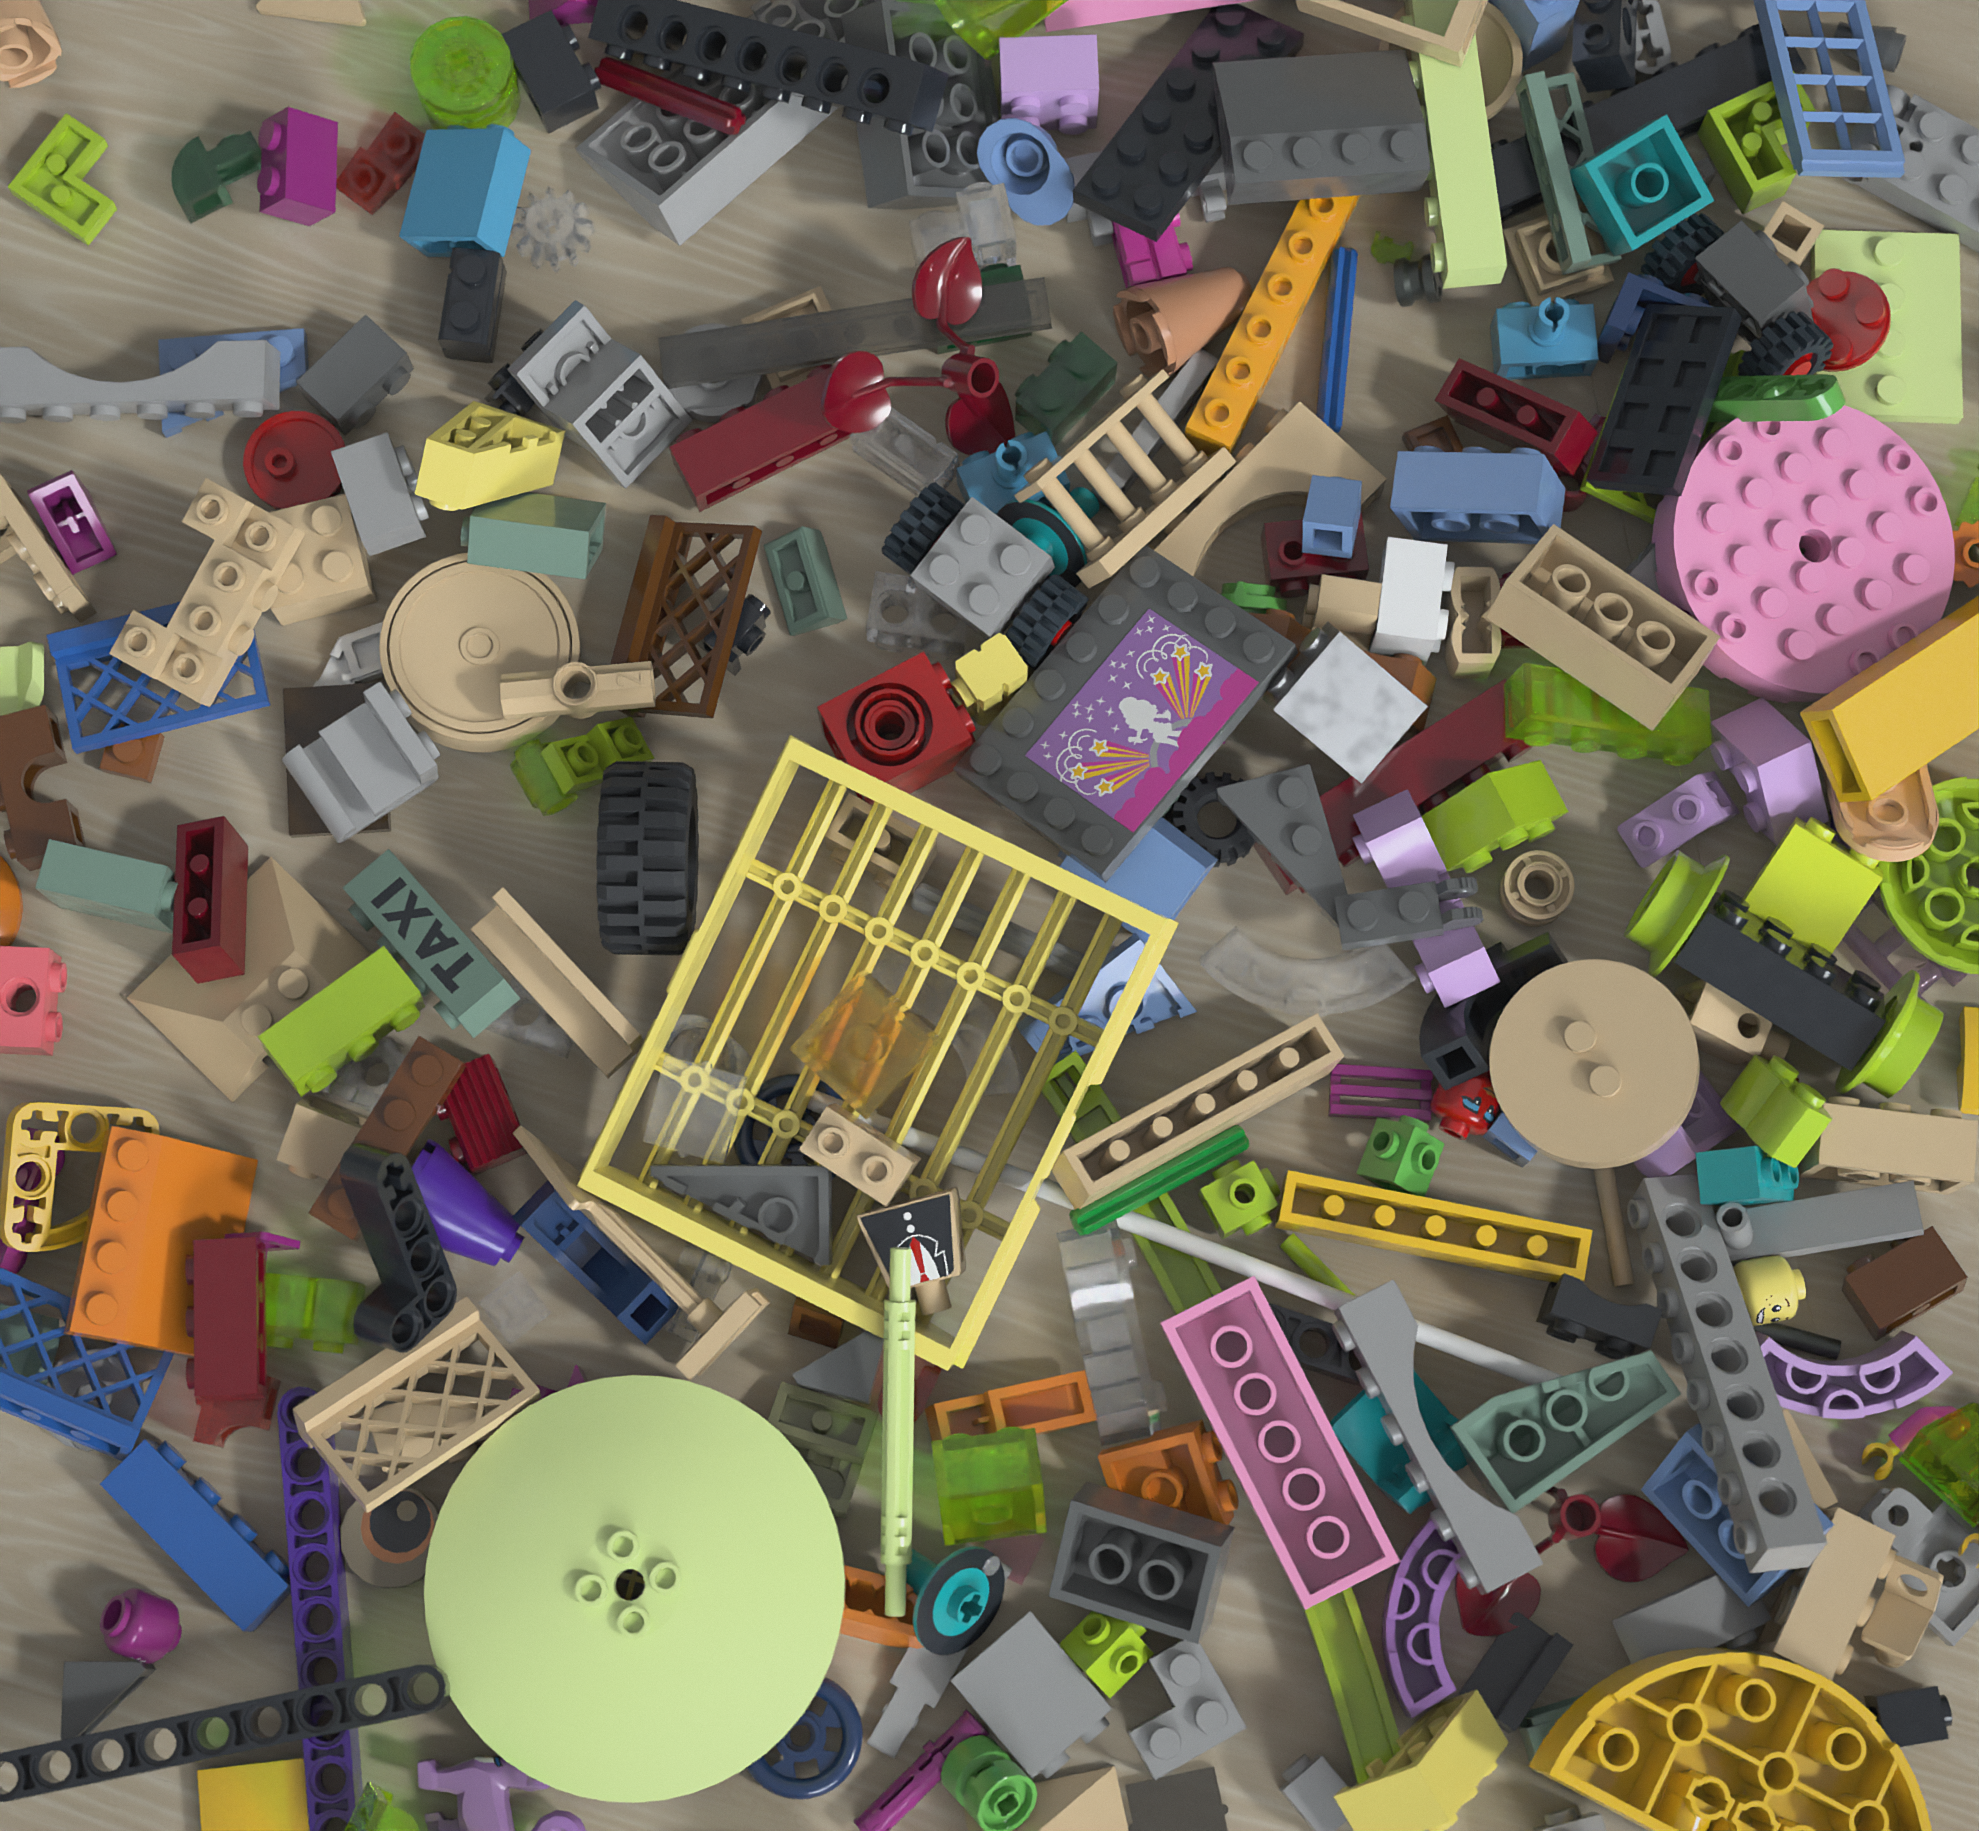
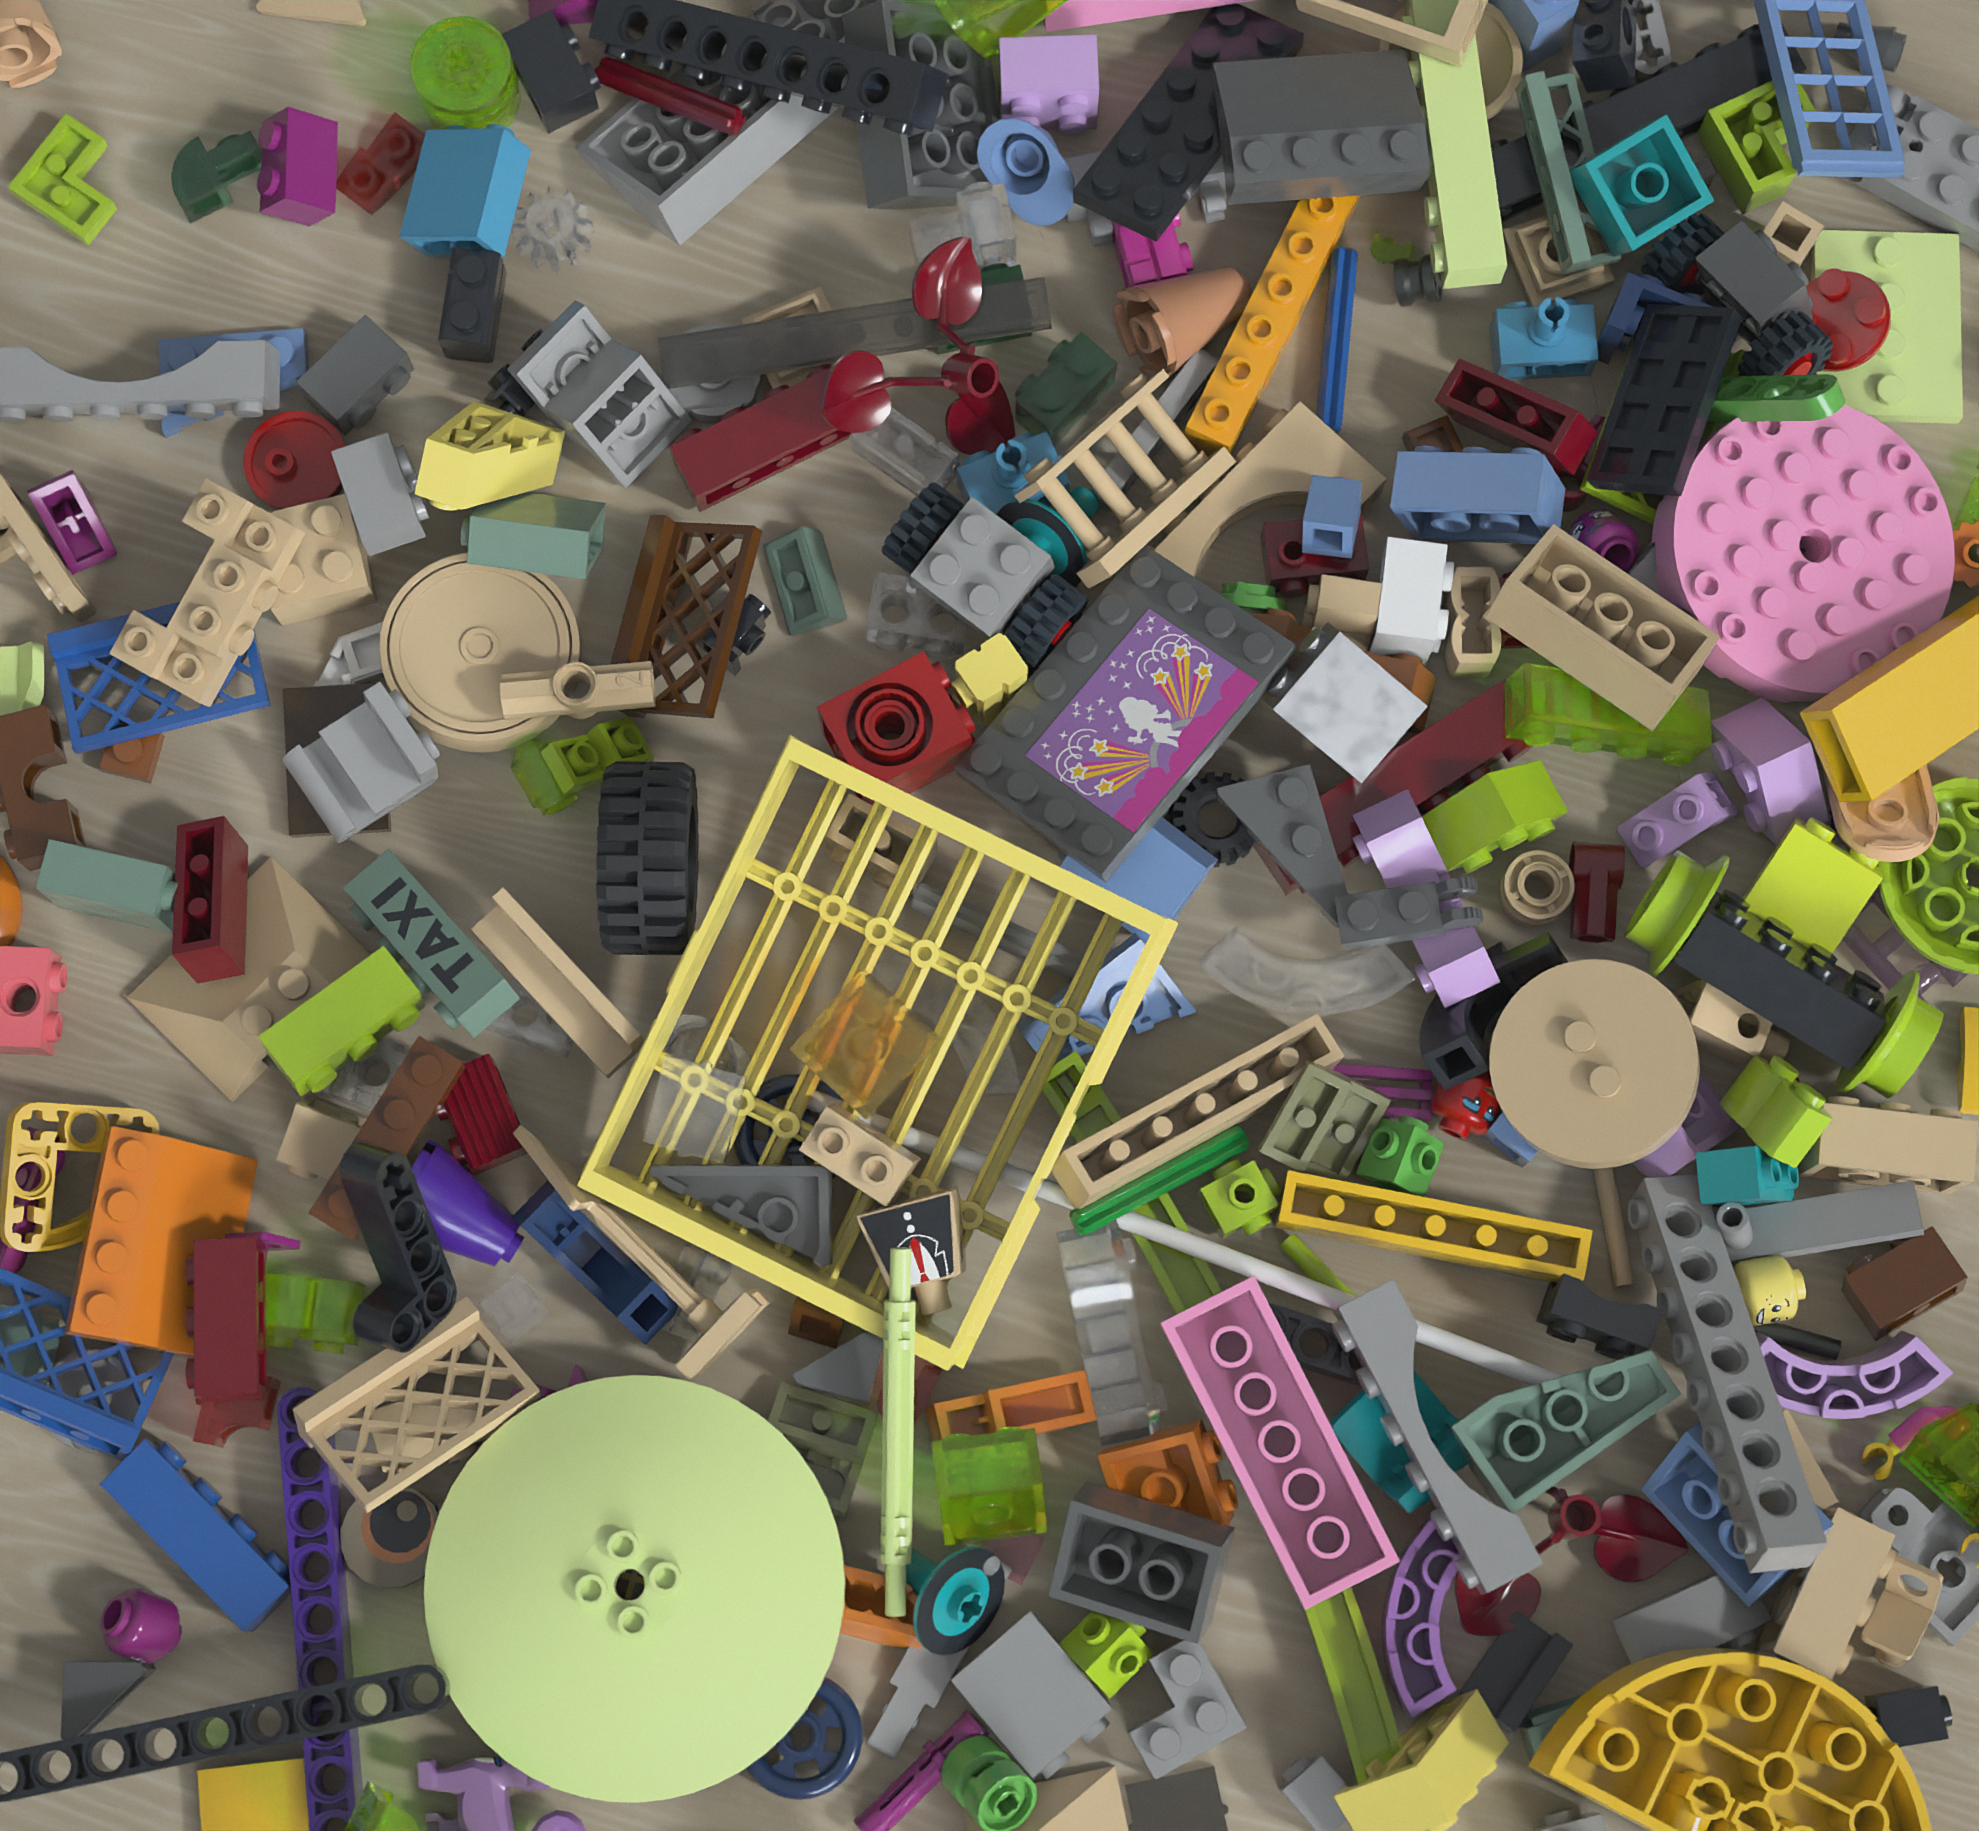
(1324, 1123): none -> olive slope
(1597, 878): none -> dark red piece
(1607, 536): none -> magenta head

